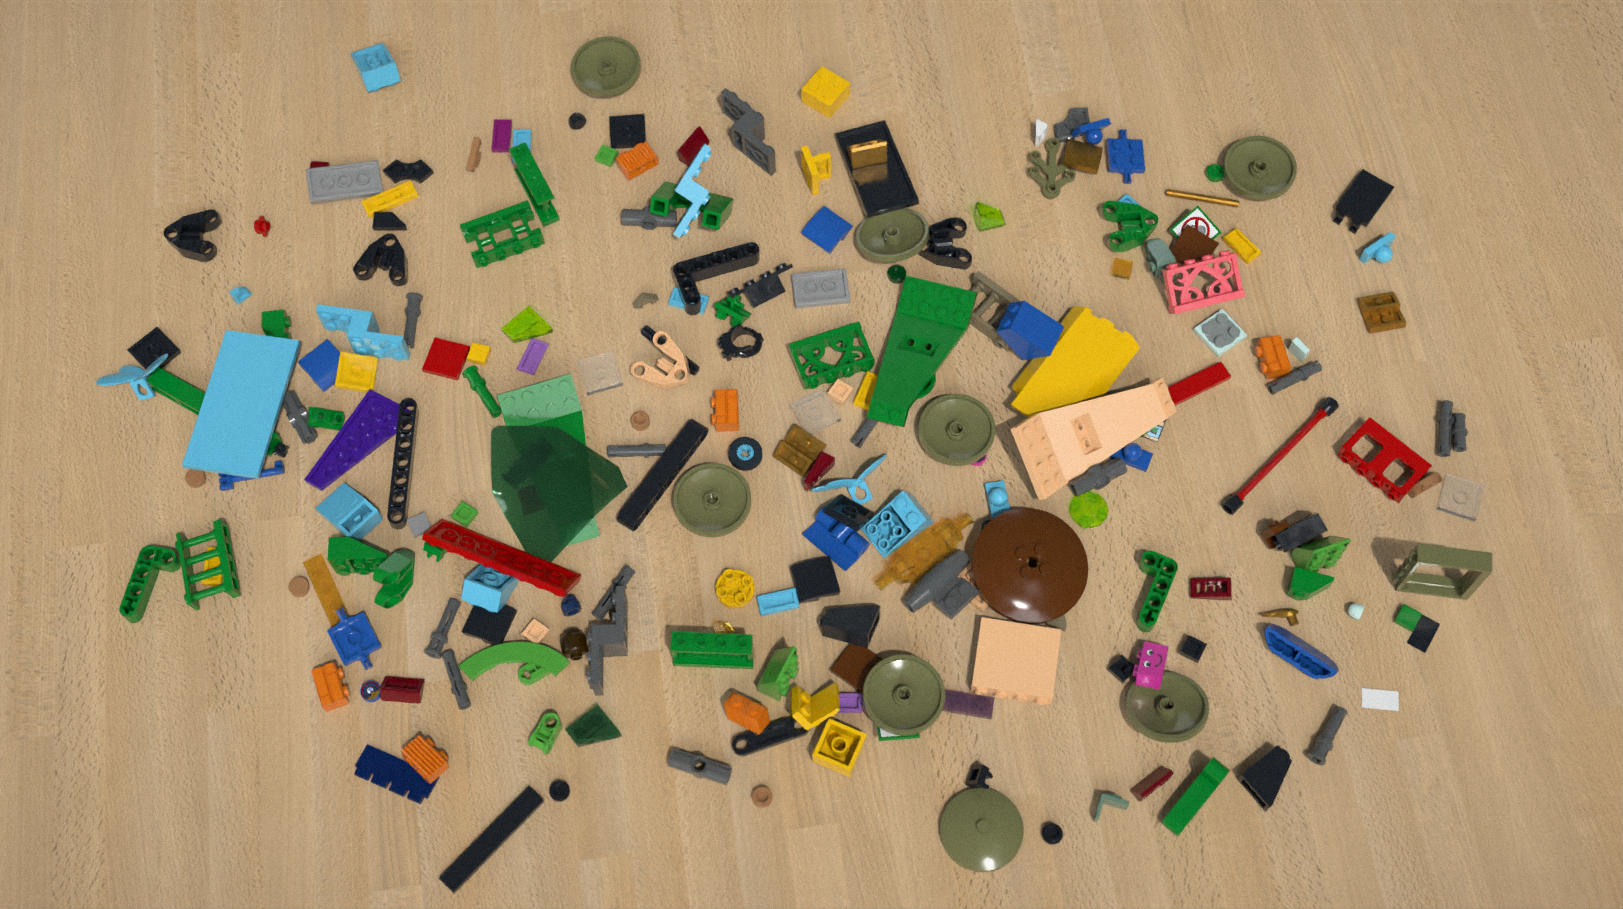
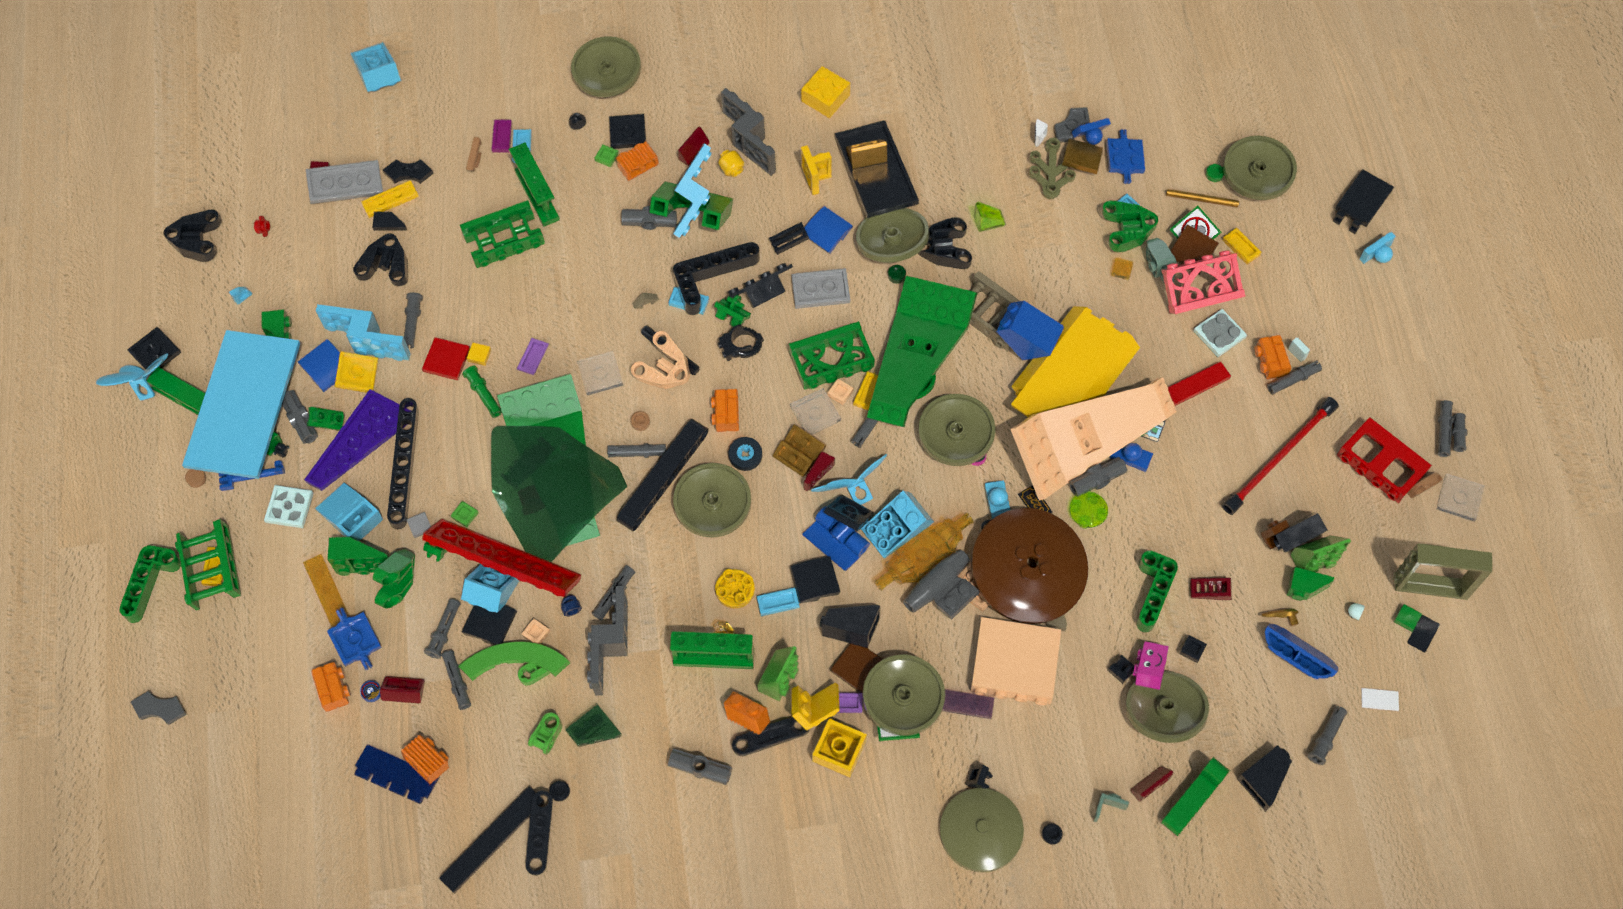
(166, 709): none -> dark grey tile
(288, 506): none -> light aqua piece
(298, 586): medium nougat tile -> none
(526, 326): clear neon green wing -> none
(539, 833): none -> black plate
(574, 644): dark brown head -> none
(731, 163): none -> yellow head
(762, 797): medium nougat tile -> none
(788, 235): none -> black tile
(1031, 500): none -> black sticker
(1381, 312): pearl gold slope -> none

